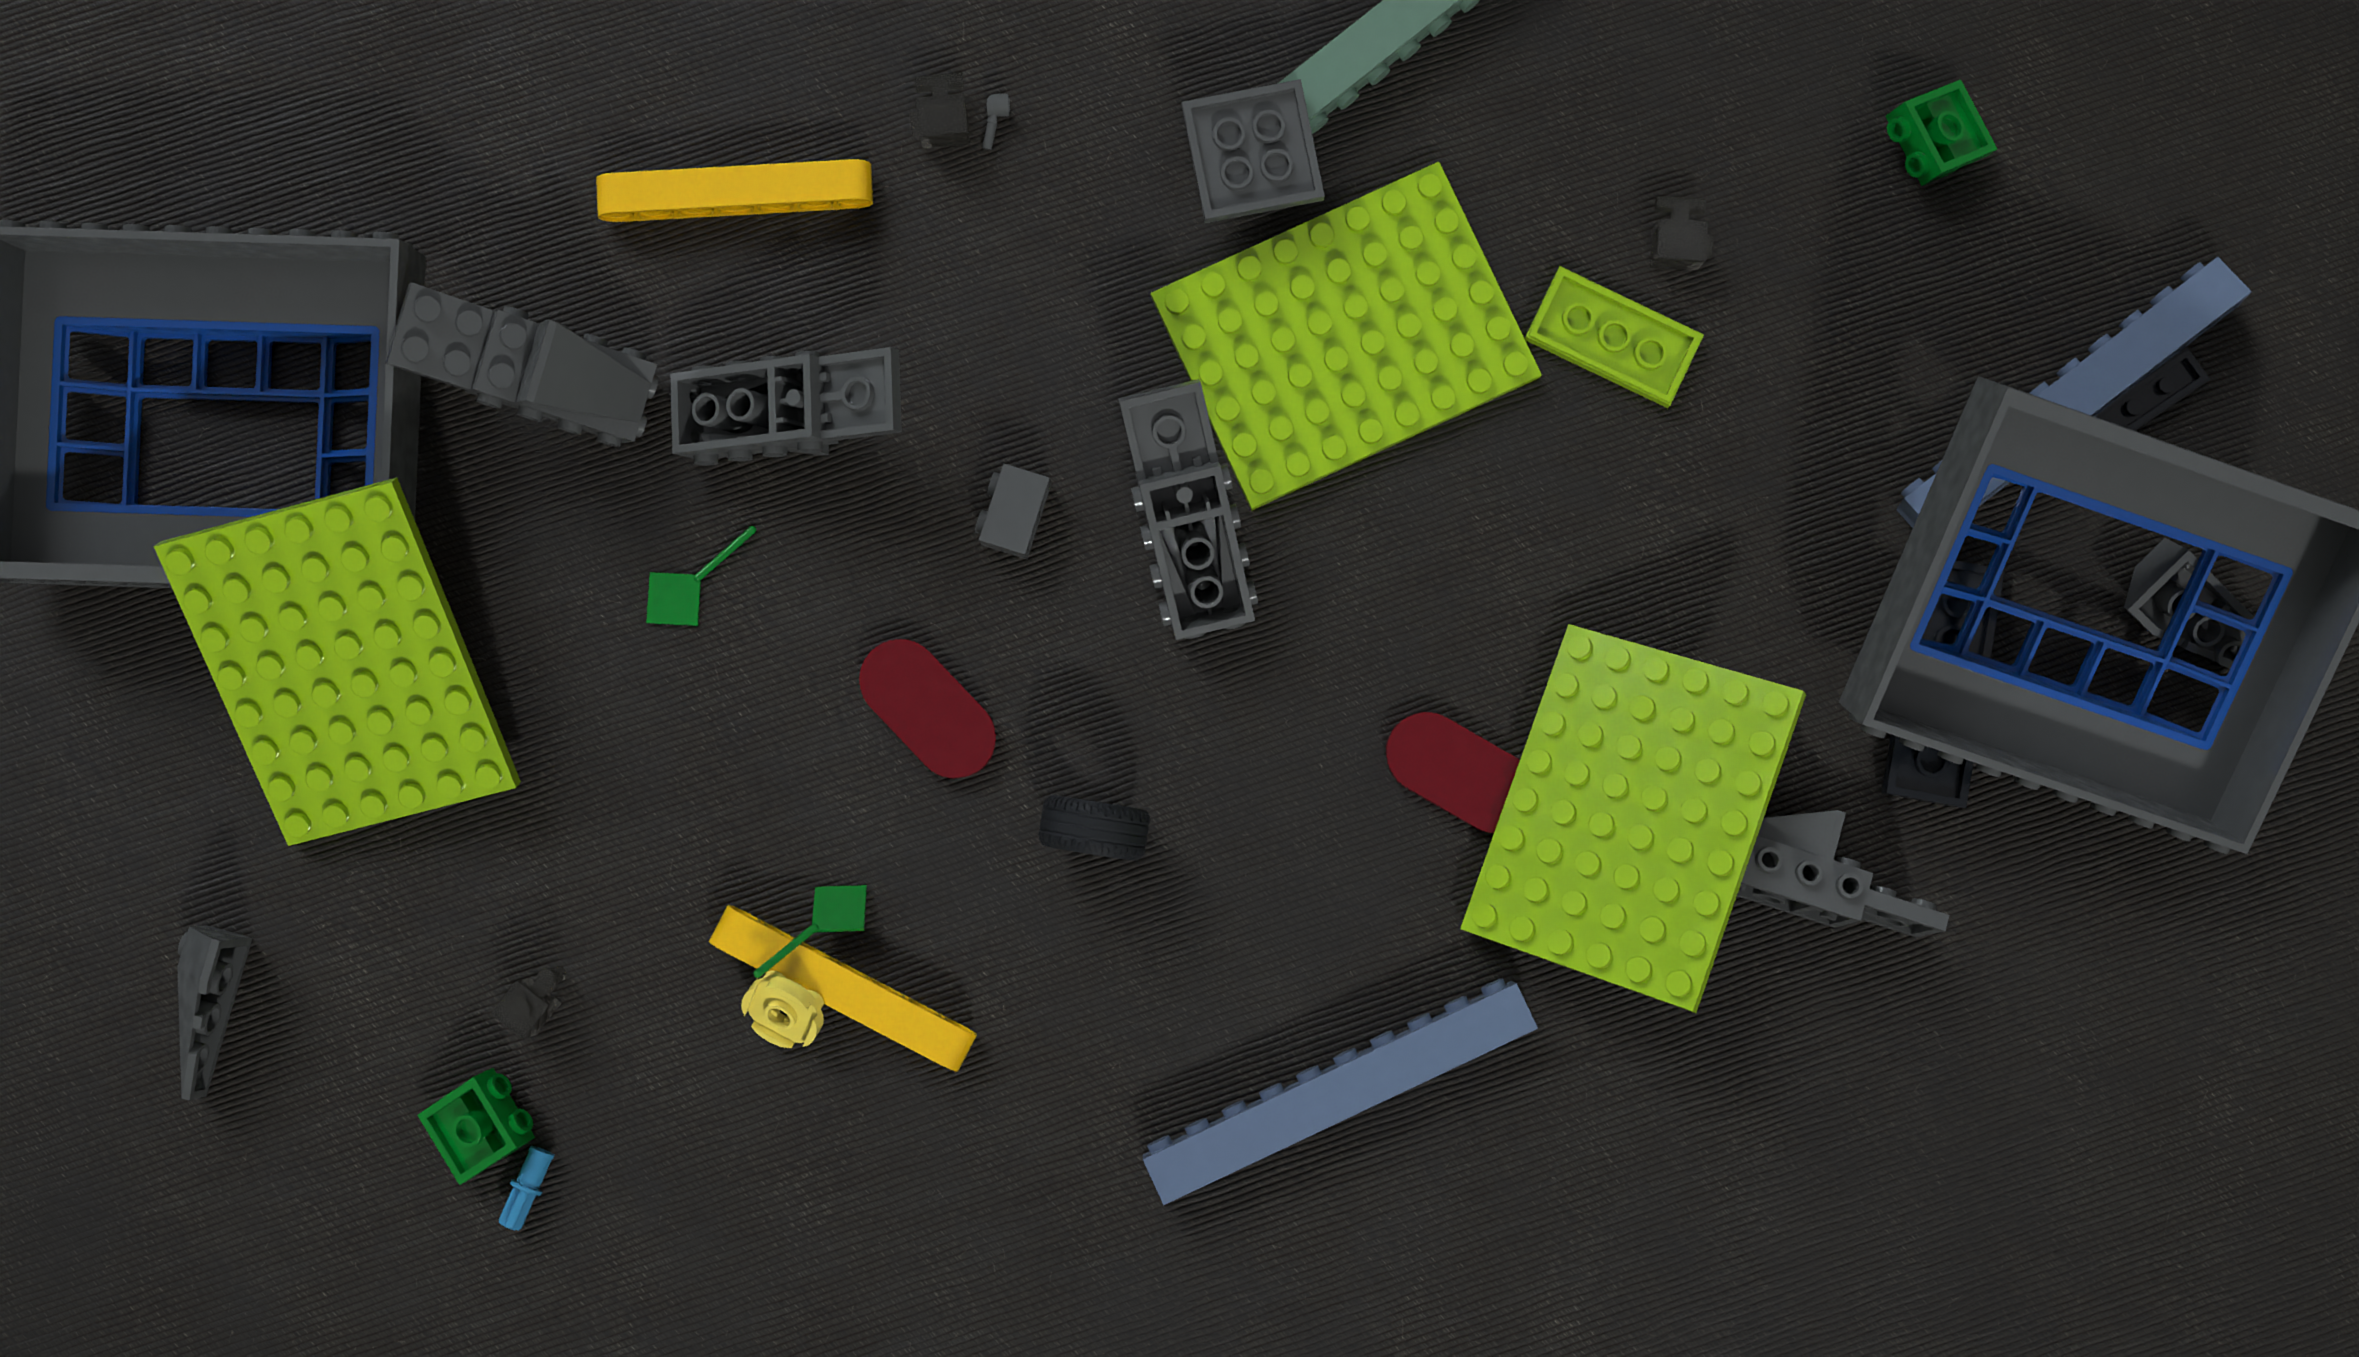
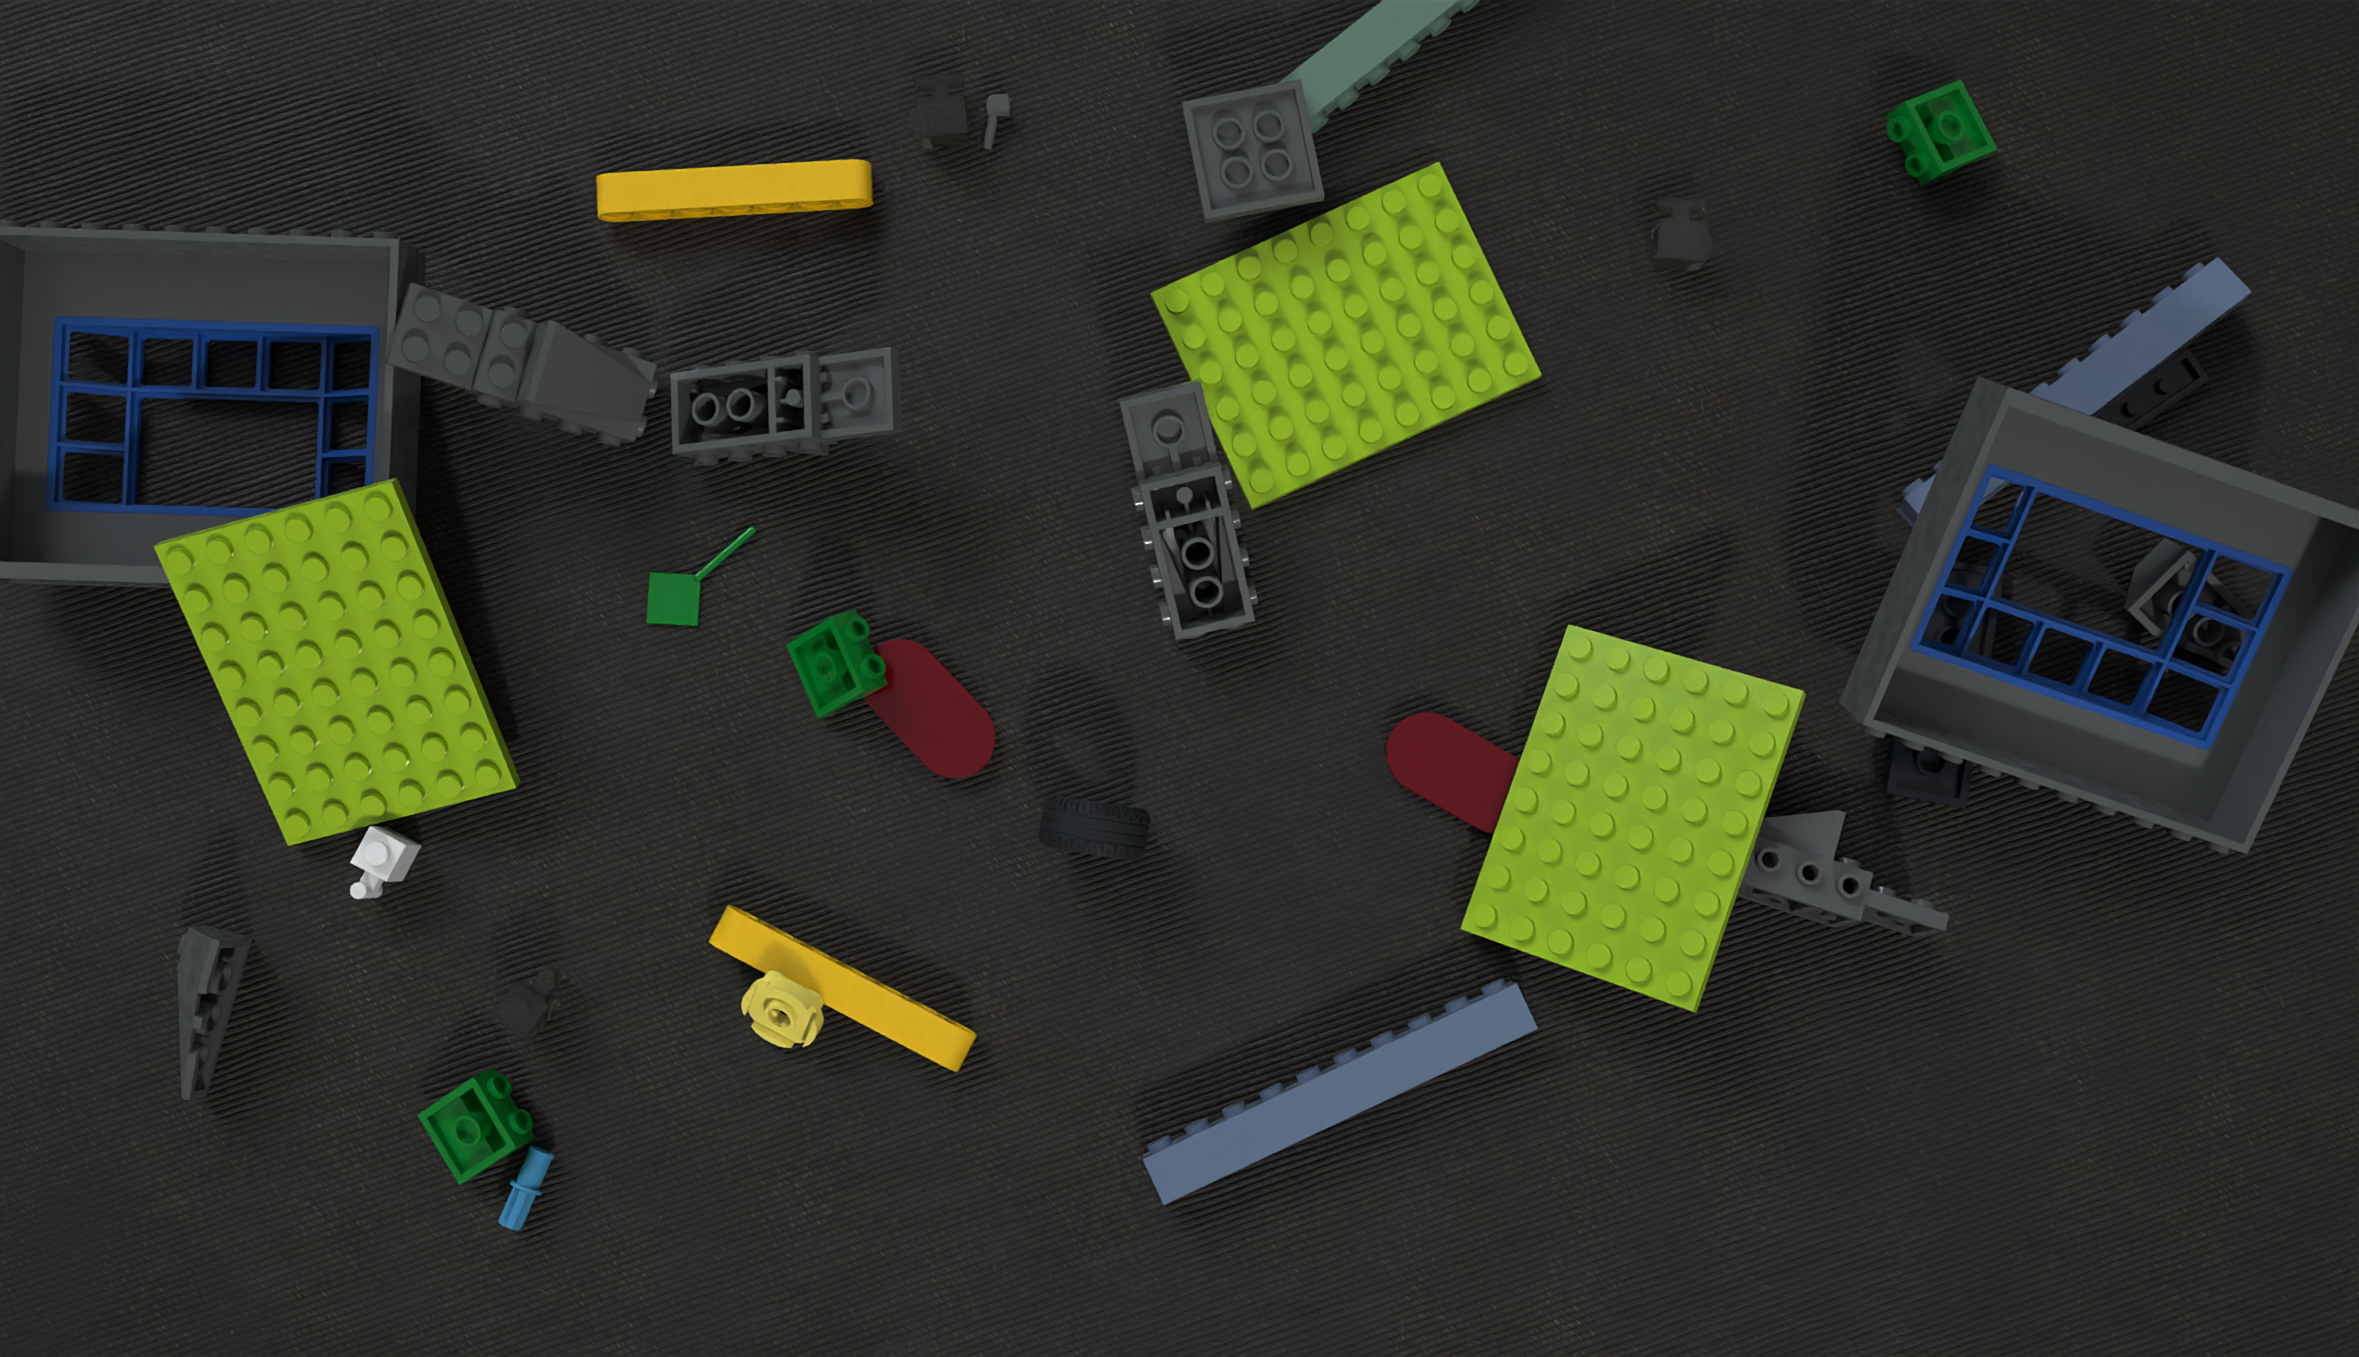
(384, 857): none -> white brick
(833, 911): green piece -> none
(837, 663): none -> green plate
(1013, 511): dark grey brick -> none
(1614, 337): lime tile -> none

